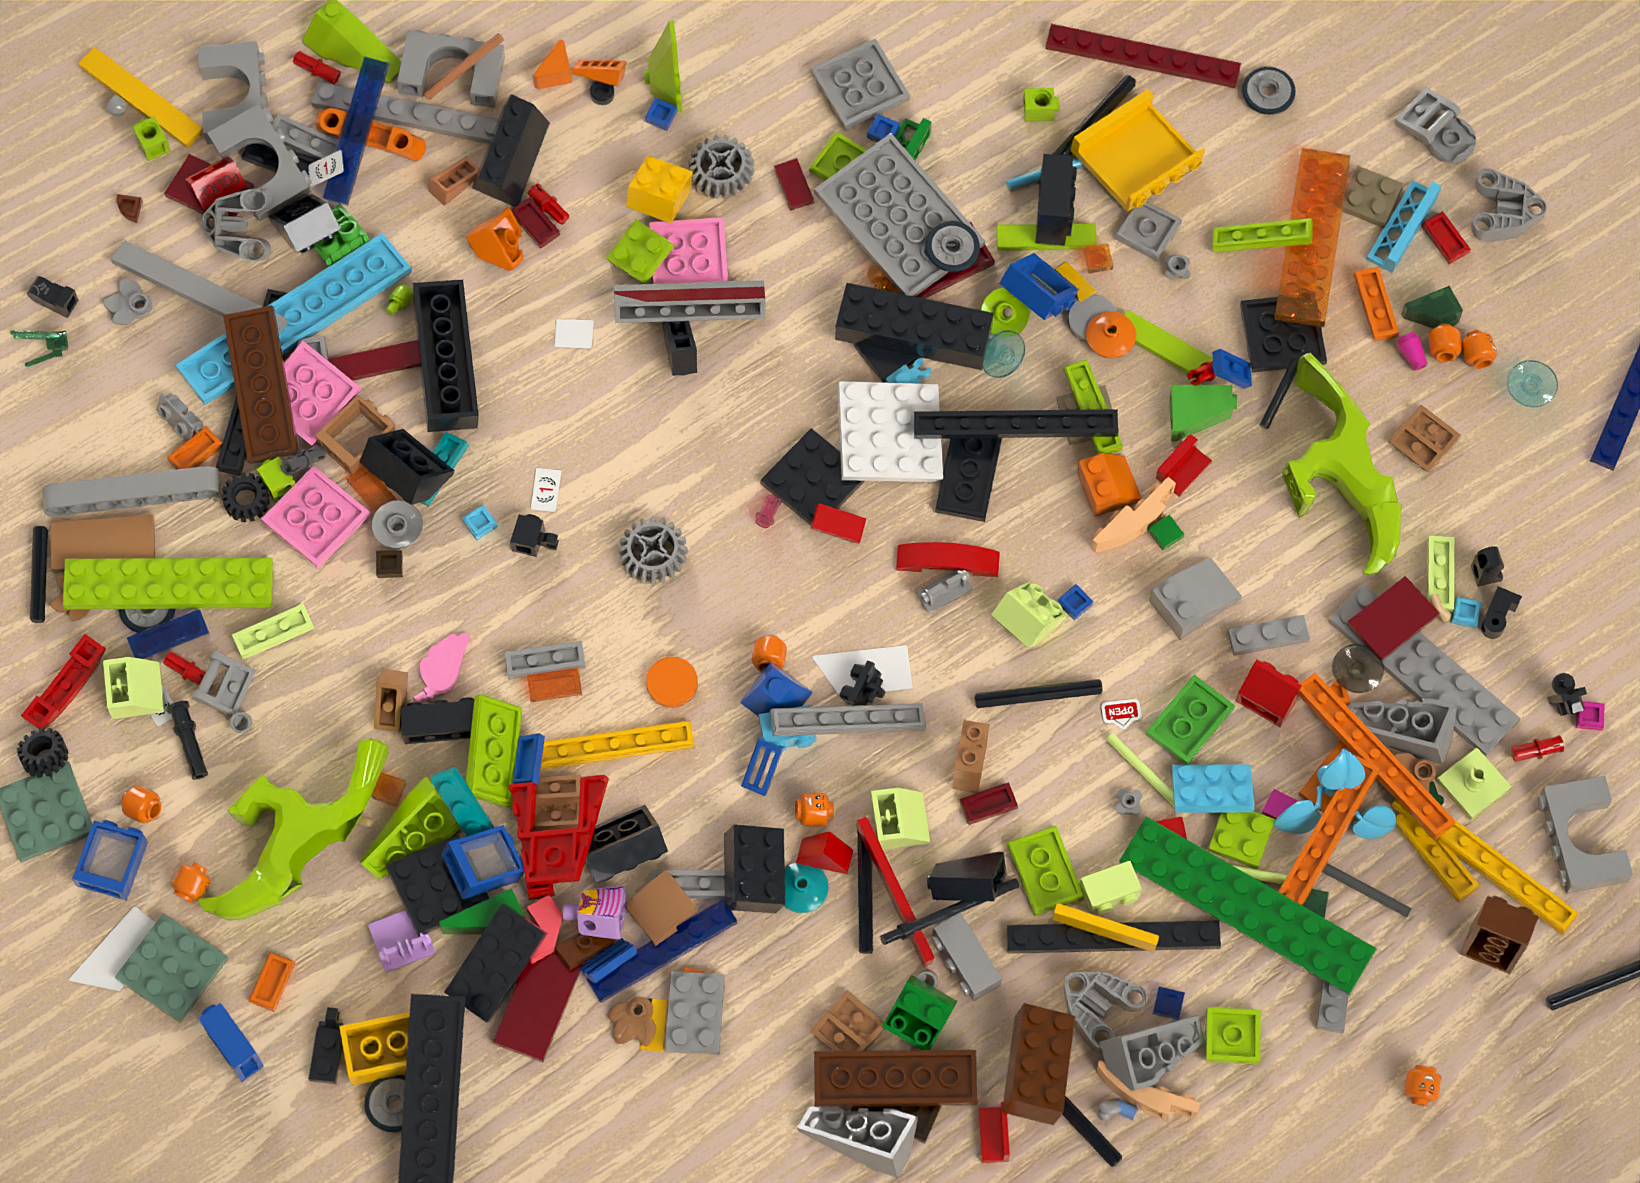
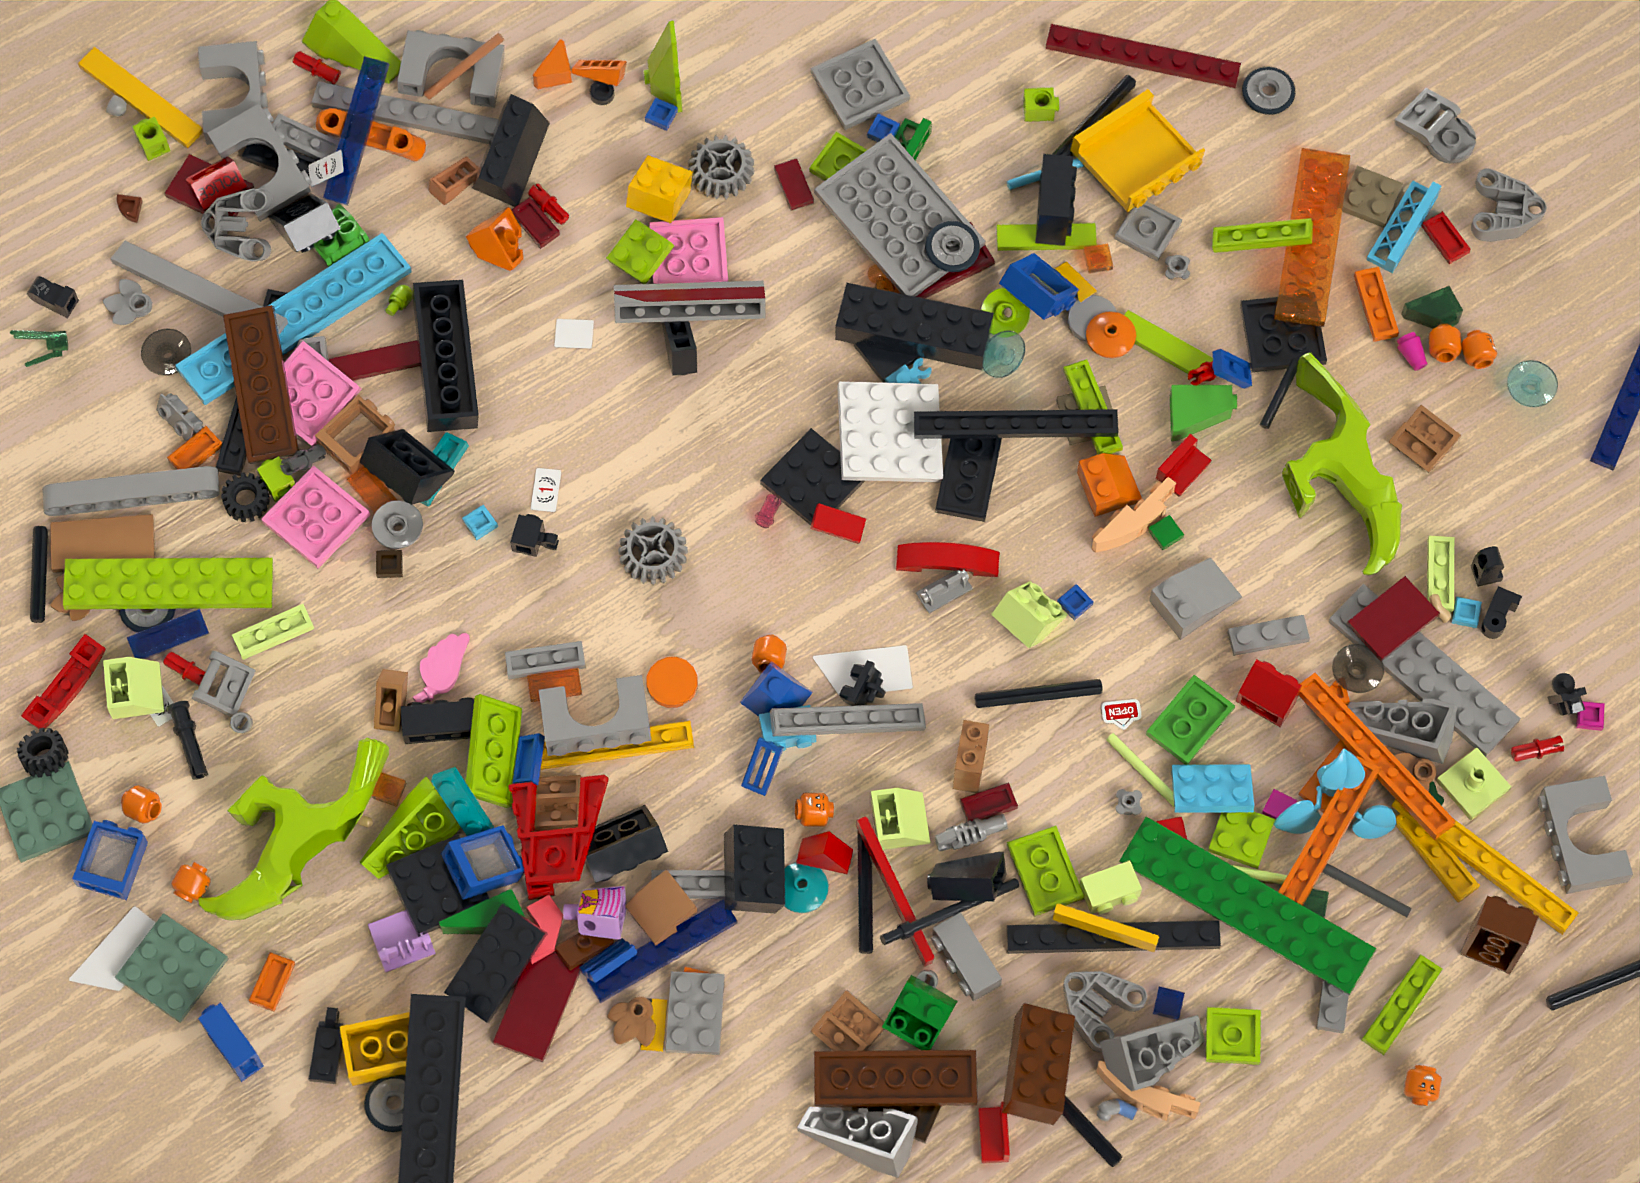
(161, 343): none -> clear smoke dish
(567, 736): none -> light grey arch
(970, 832): none -> light grey hinge
(1402, 1004): none -> lime tile

